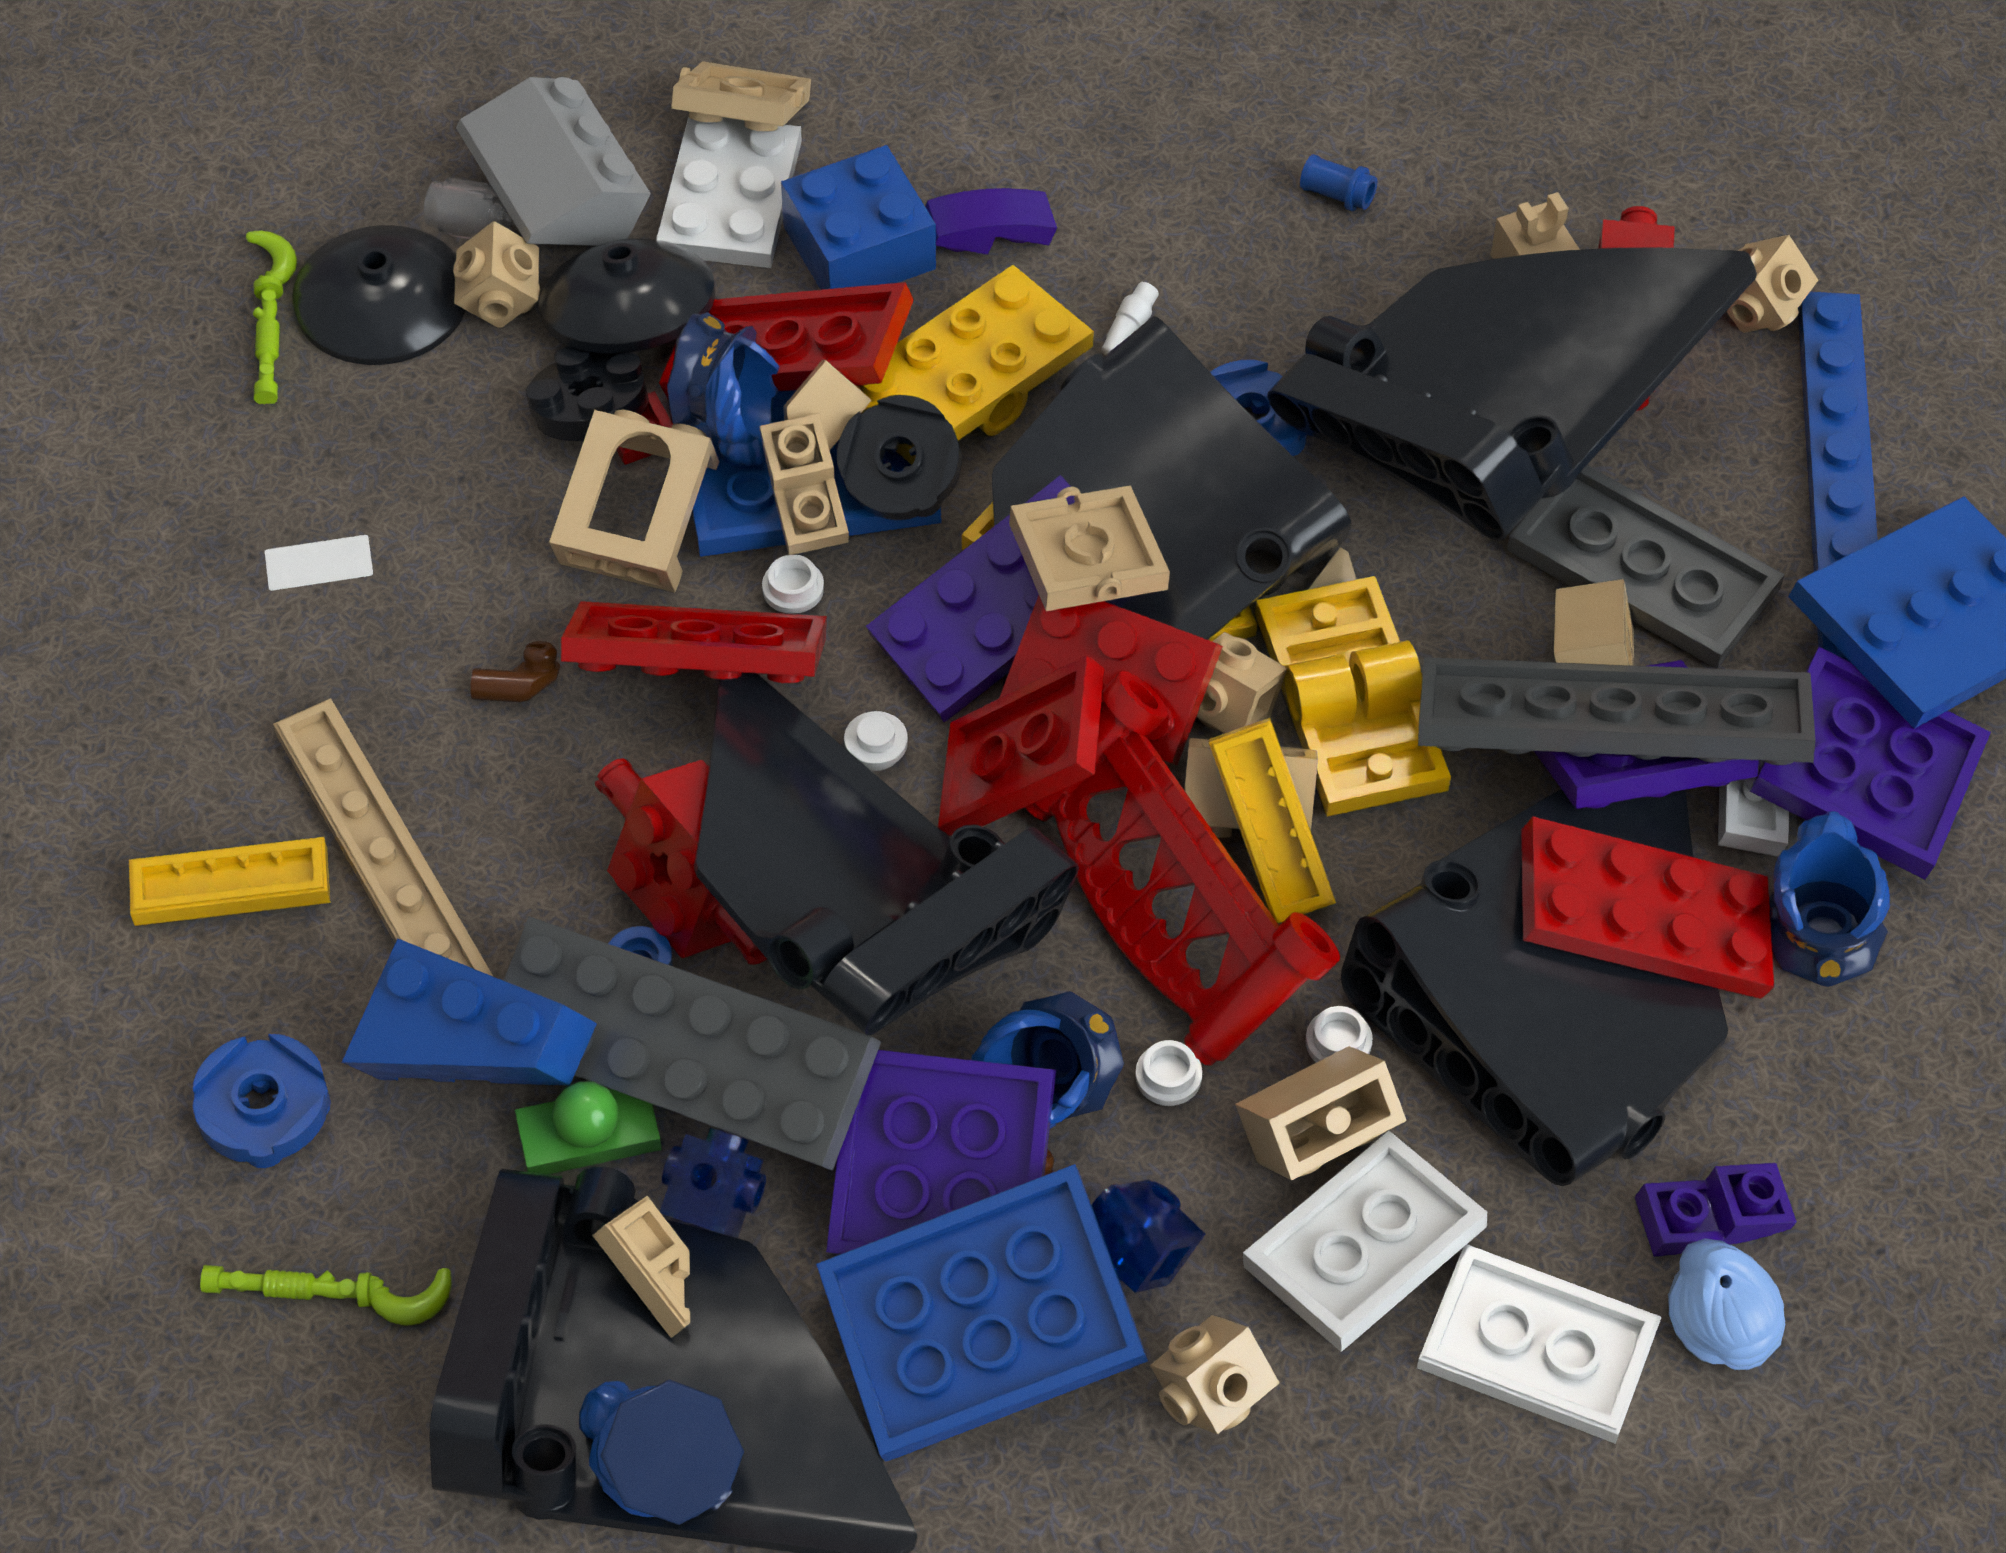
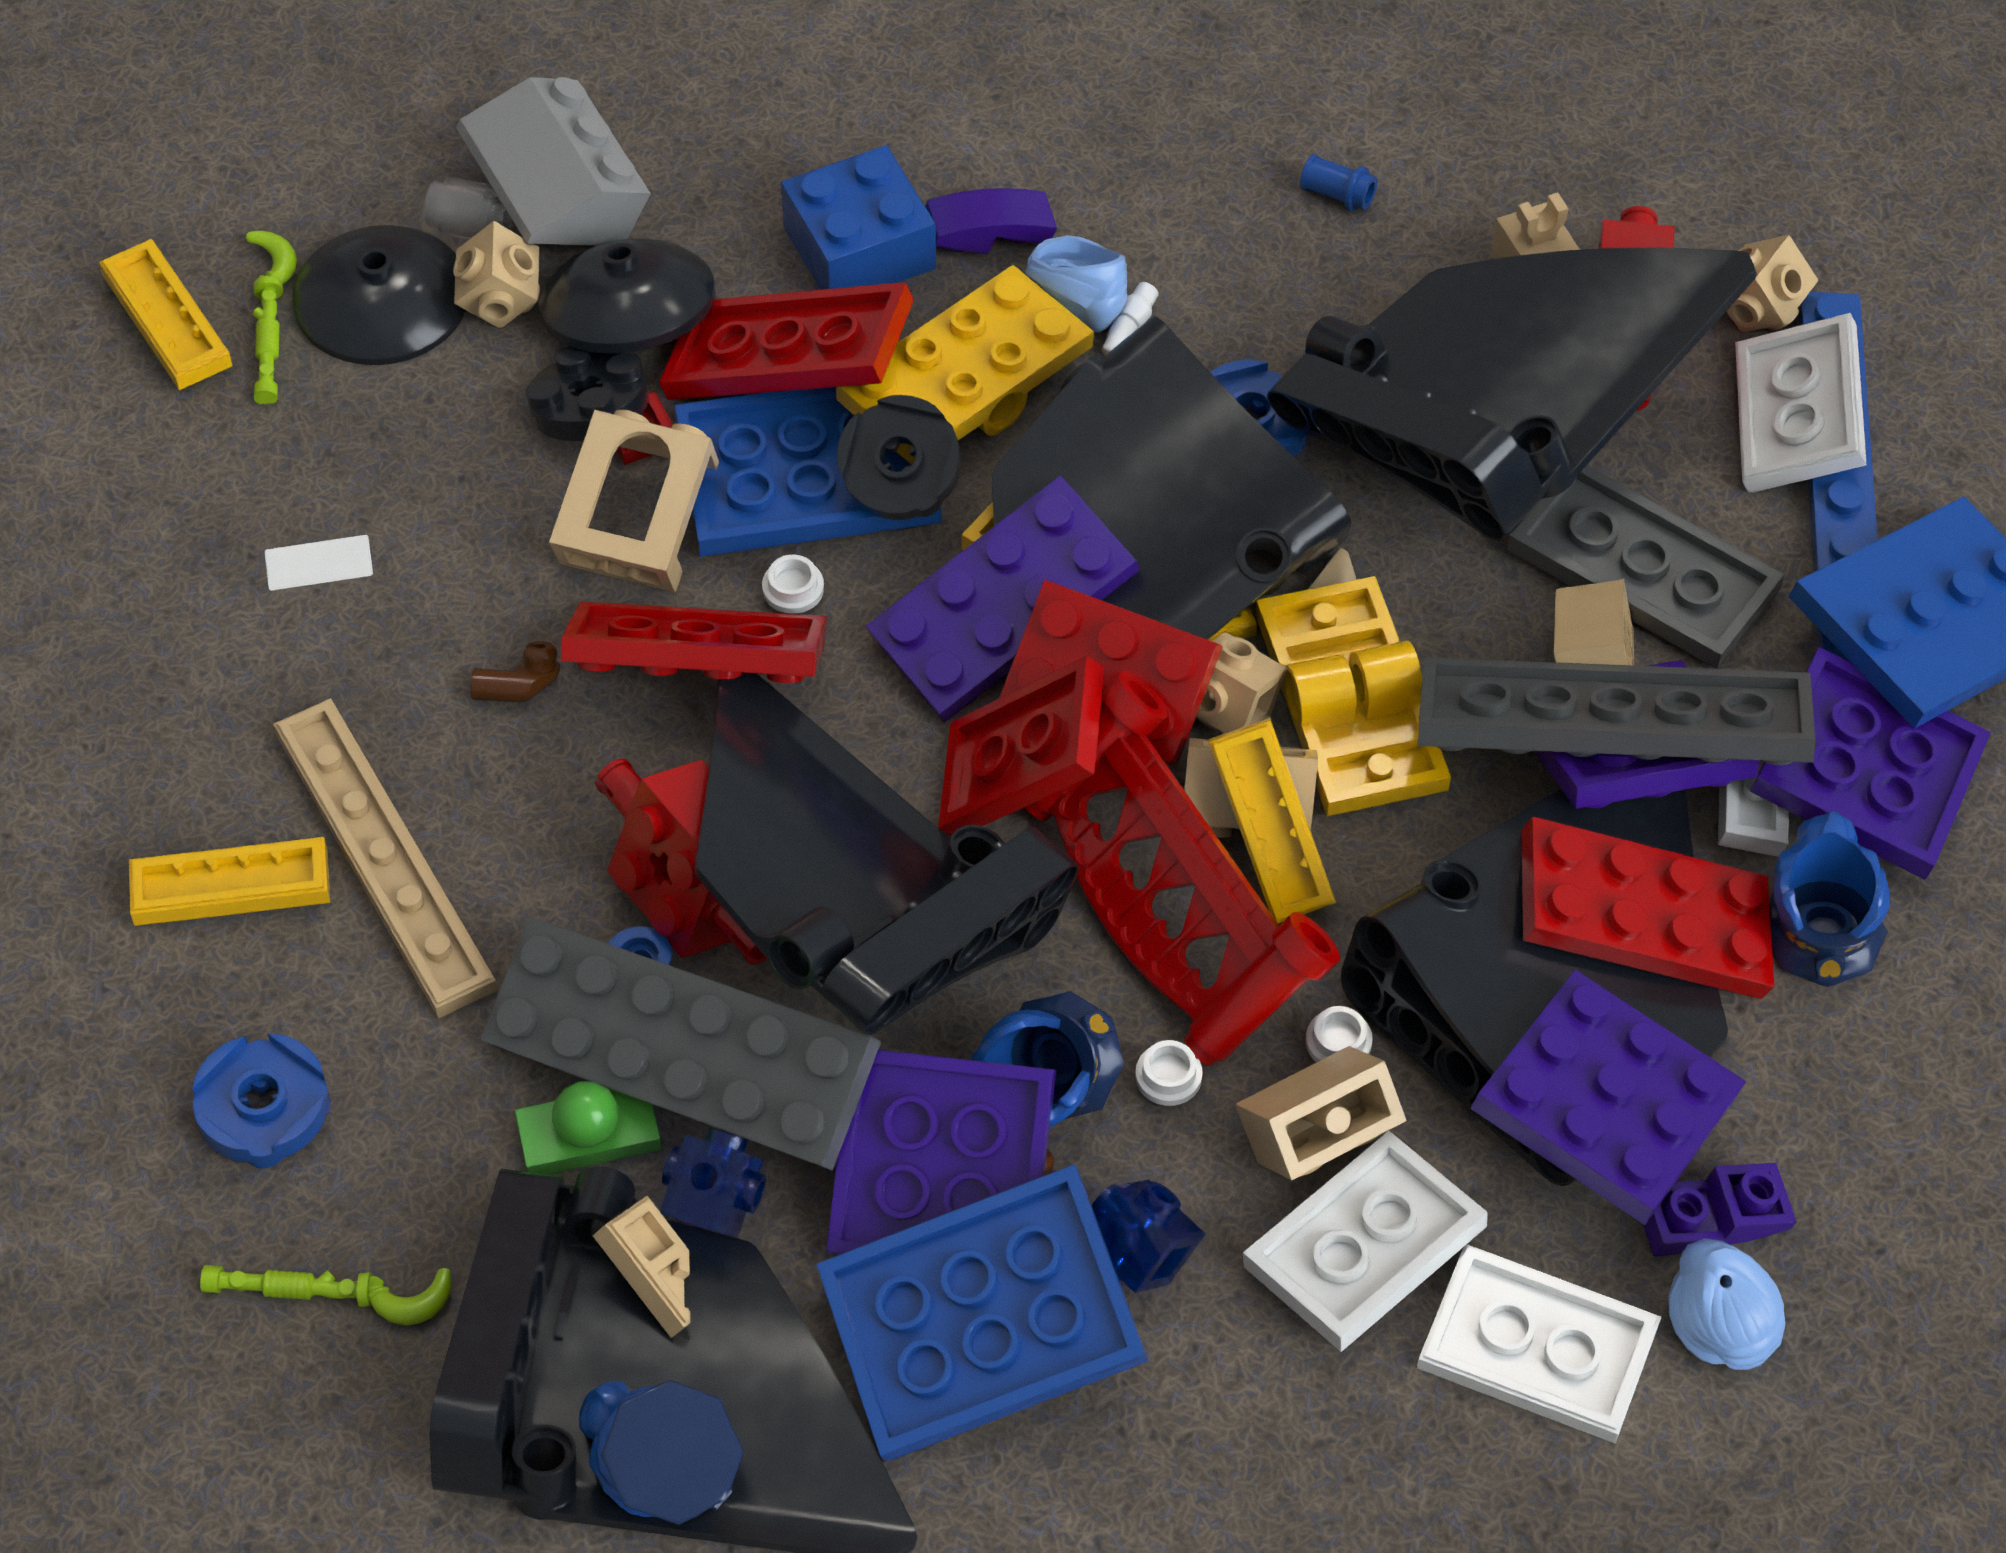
(165, 314): none -> yellow plate
(462, 1024): blue wedge -> none
(725, 384): piece -> none
(729, 191): white plate -> none
(740, 93): tan plate -> none
(804, 484): tan slope -> none
(830, 395): tan tile -> none
(876, 739): white plate -> none
(1081, 278): none -> light blue hair
(1088, 548): tan plate -> none
(1213, 1375): tan brick -> none
(1608, 1096): none -> dark purple plate
(1800, 403): none -> white tile

